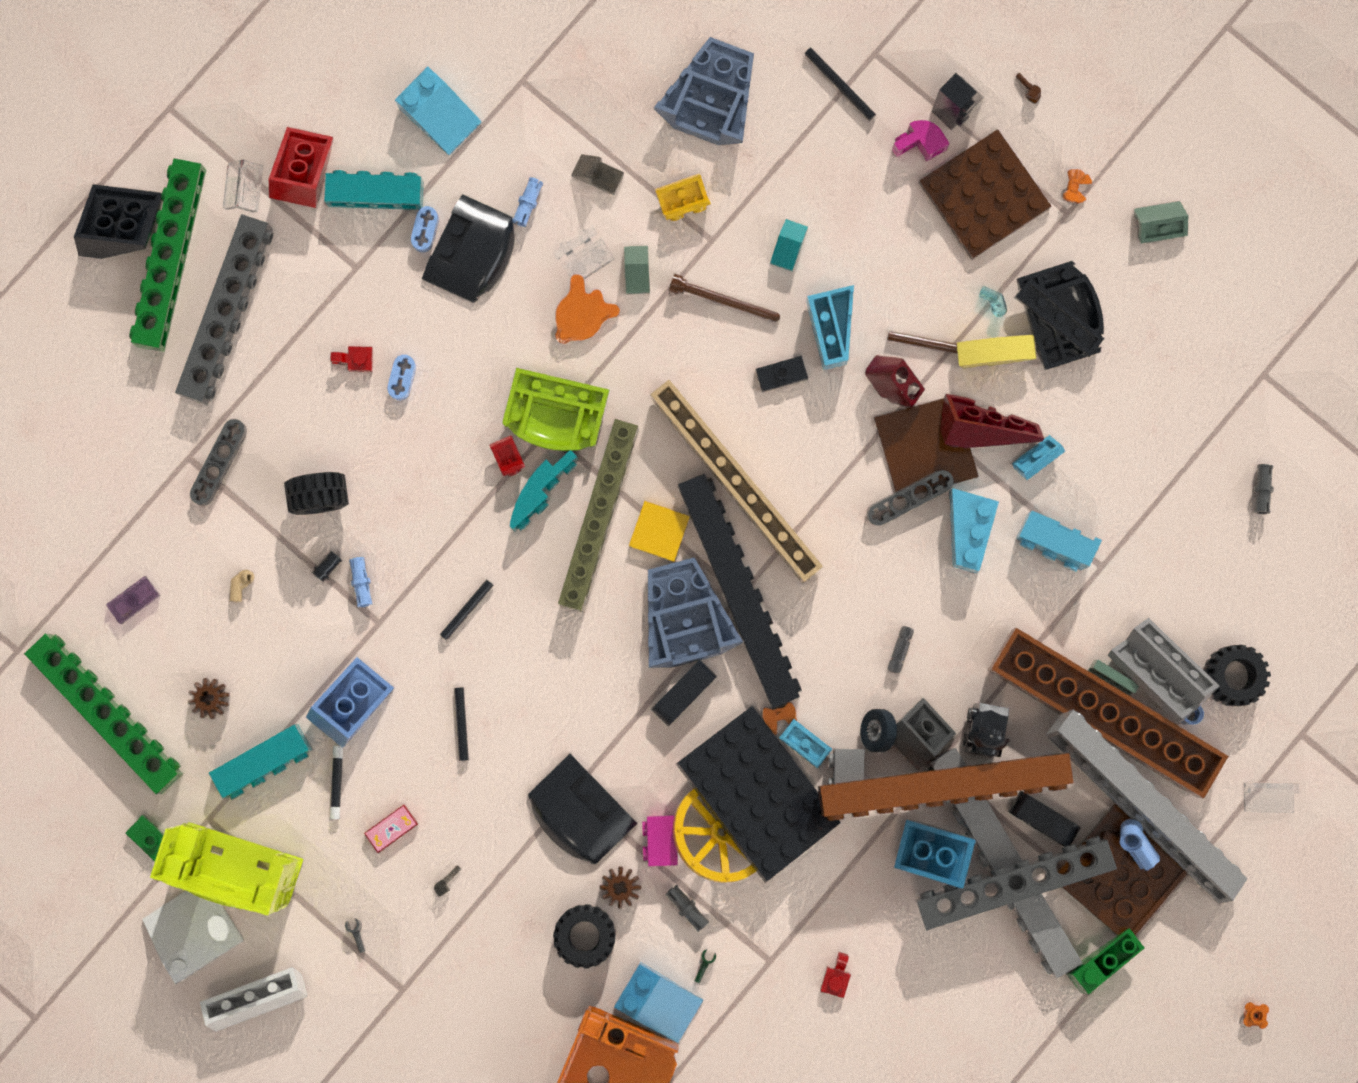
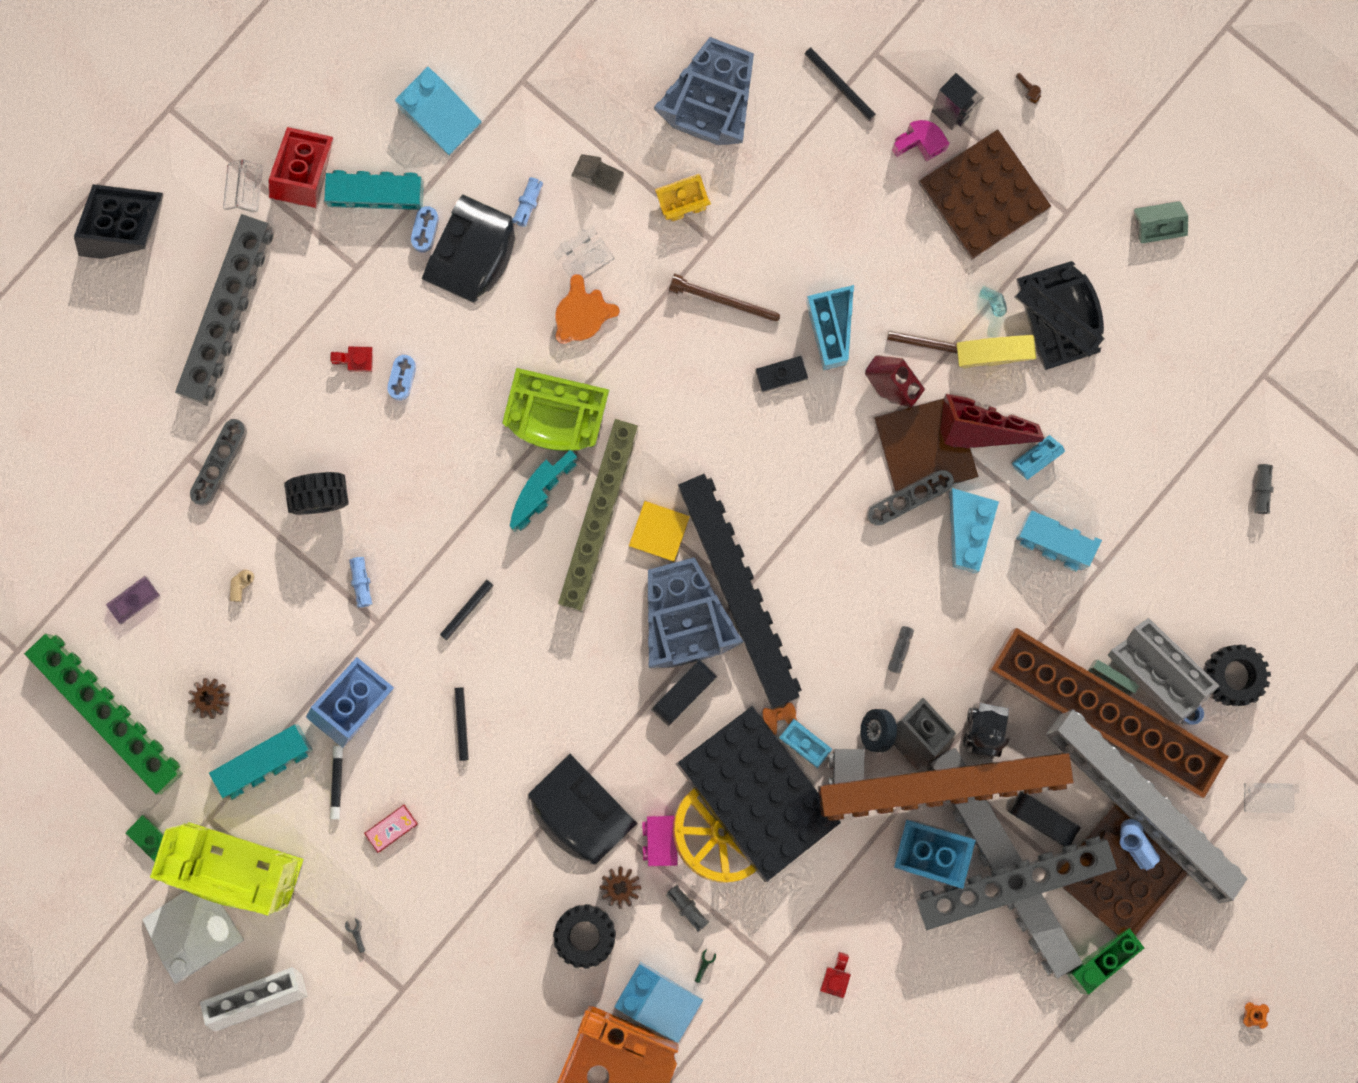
(184, 221): green brick -> none
(325, 568): black pin -> none
(441, 886): clear smoke hand -> none
(507, 456): red bracket -> none
(637, 269): sand green slope -> none
(736, 481): tan brick -> none
(788, 245): teal slope -> none
(1075, 178): orange piece -> none

